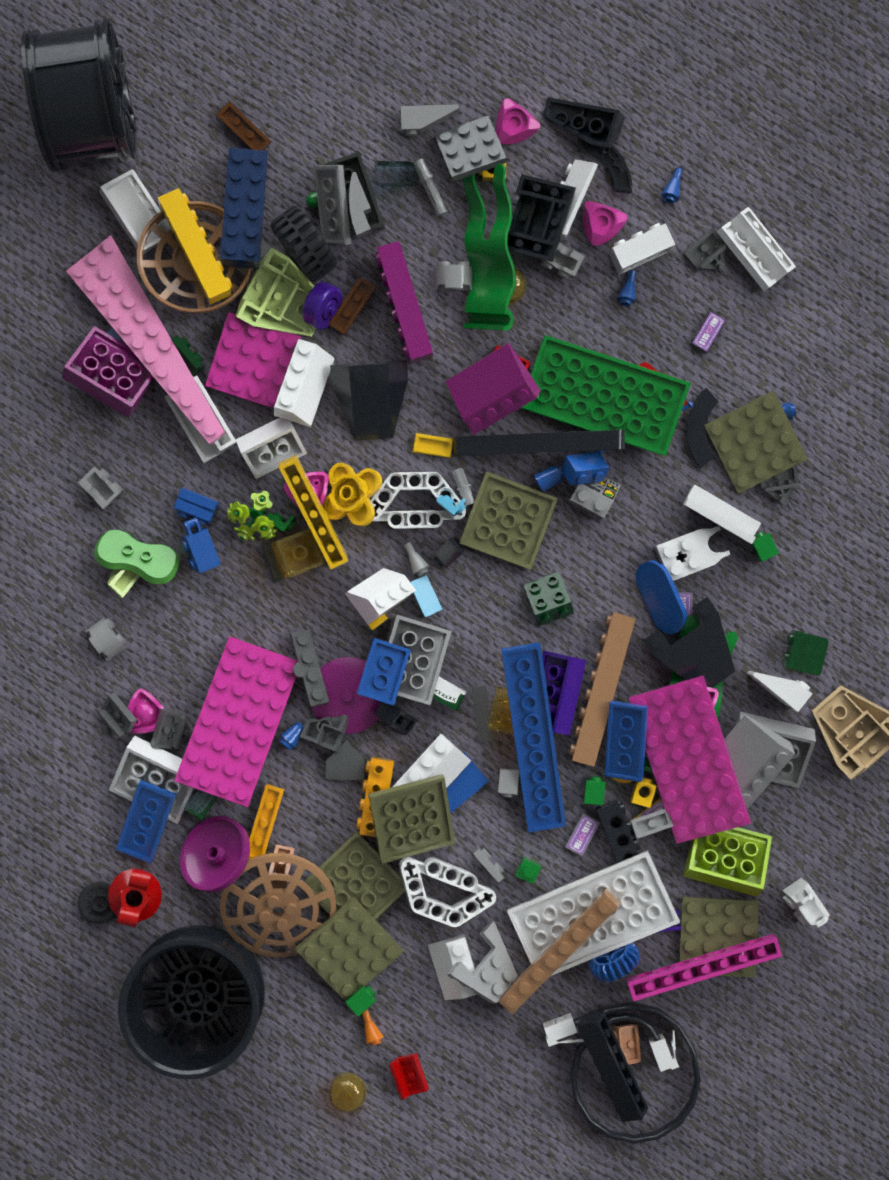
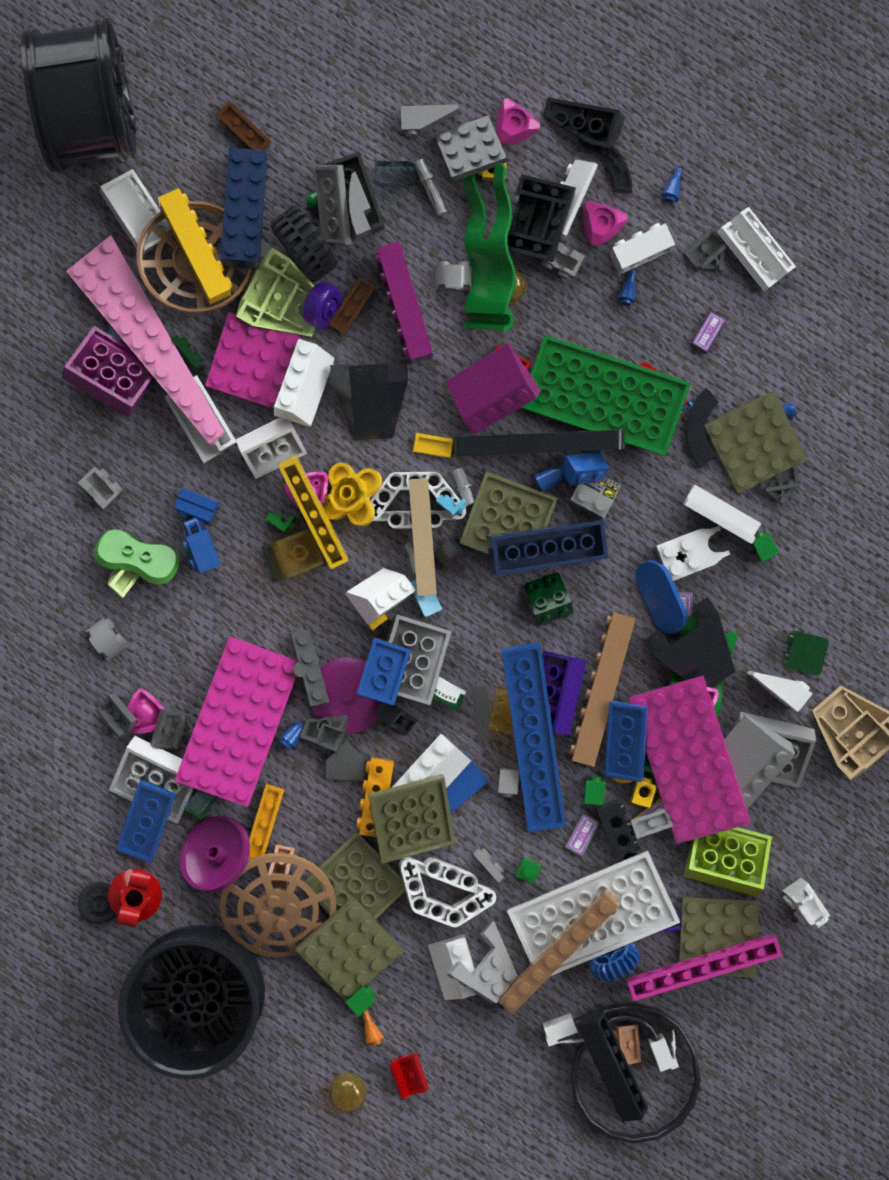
(261, 523): lime plant -> none
(422, 536): none -> tan slope
(547, 547): none -> dark blue brick

